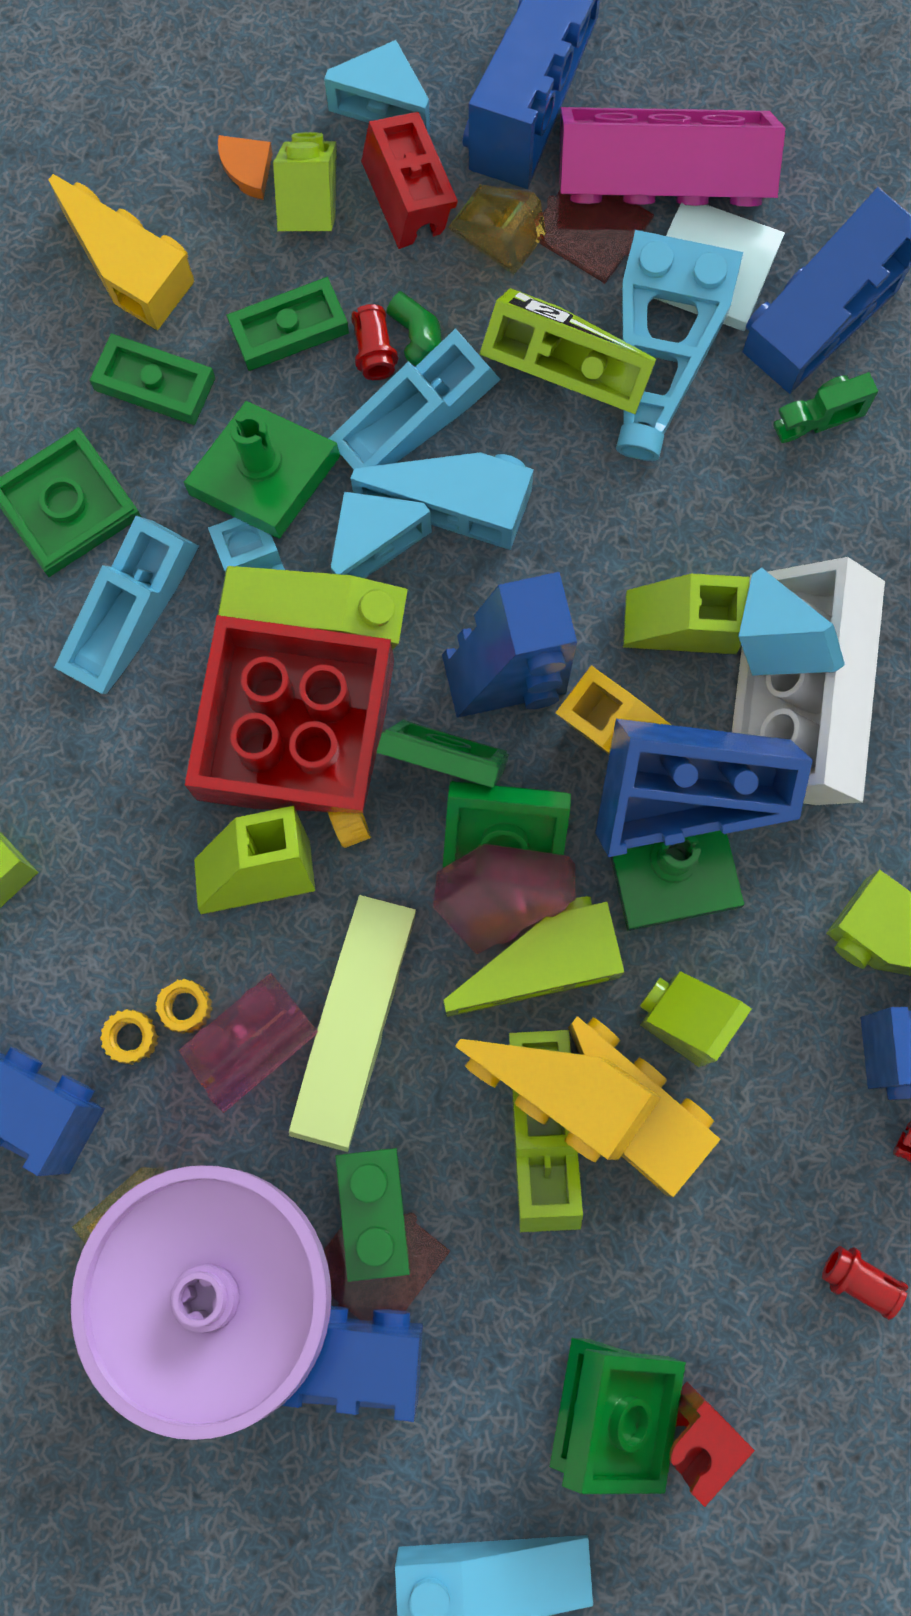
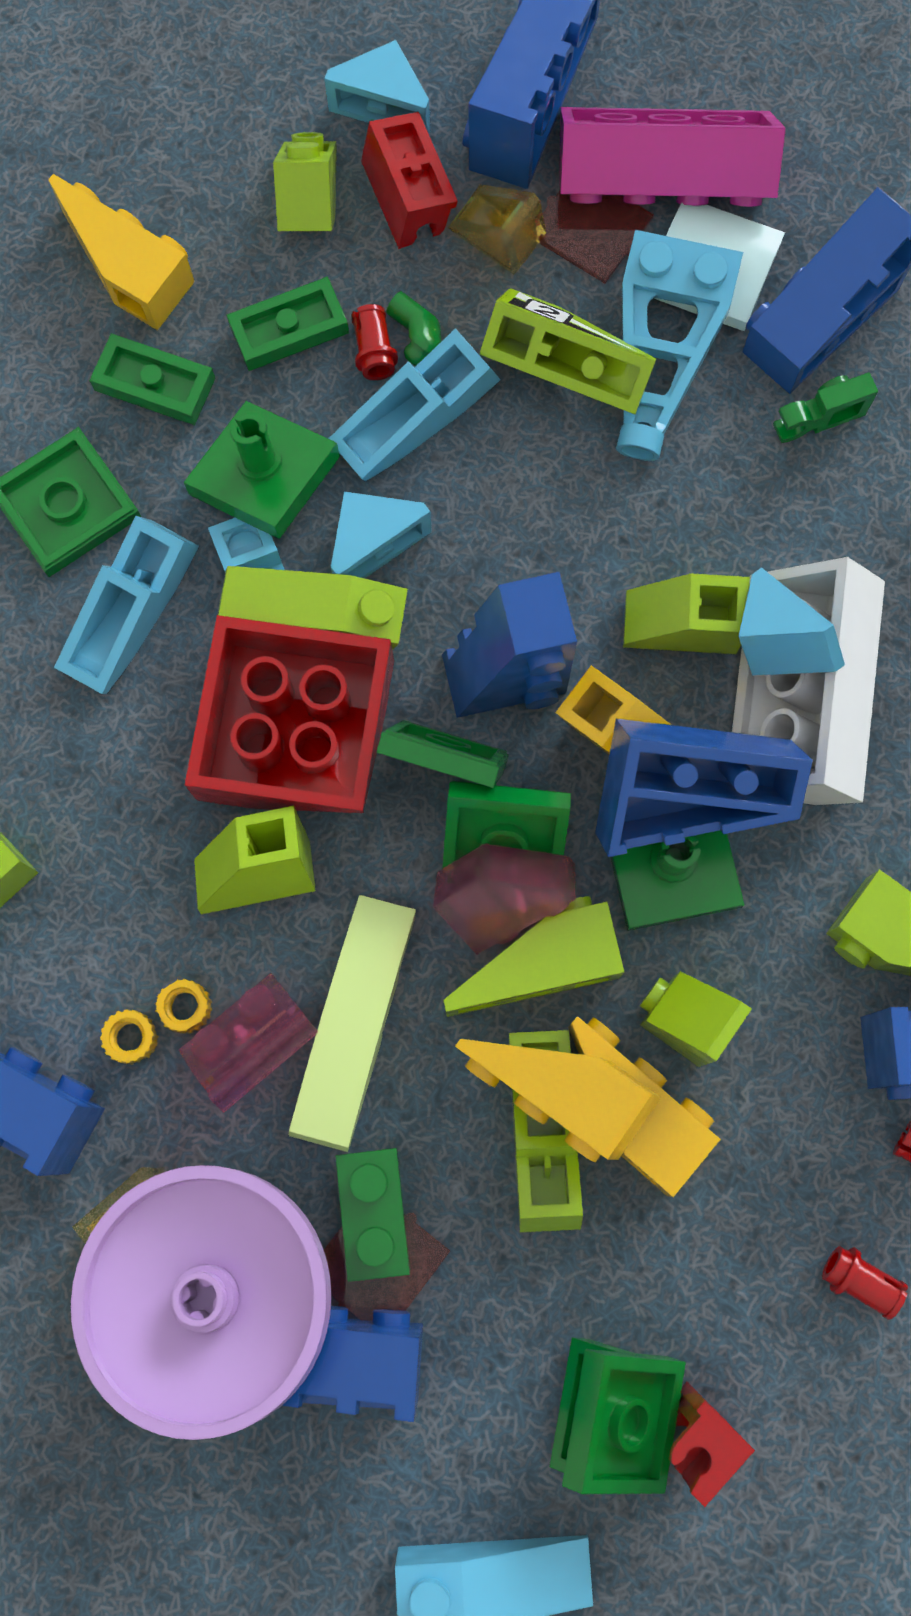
(246, 163): orange tile -> none
(349, 827): yellow axle -> none
(464, 492): medium azure slope -> none

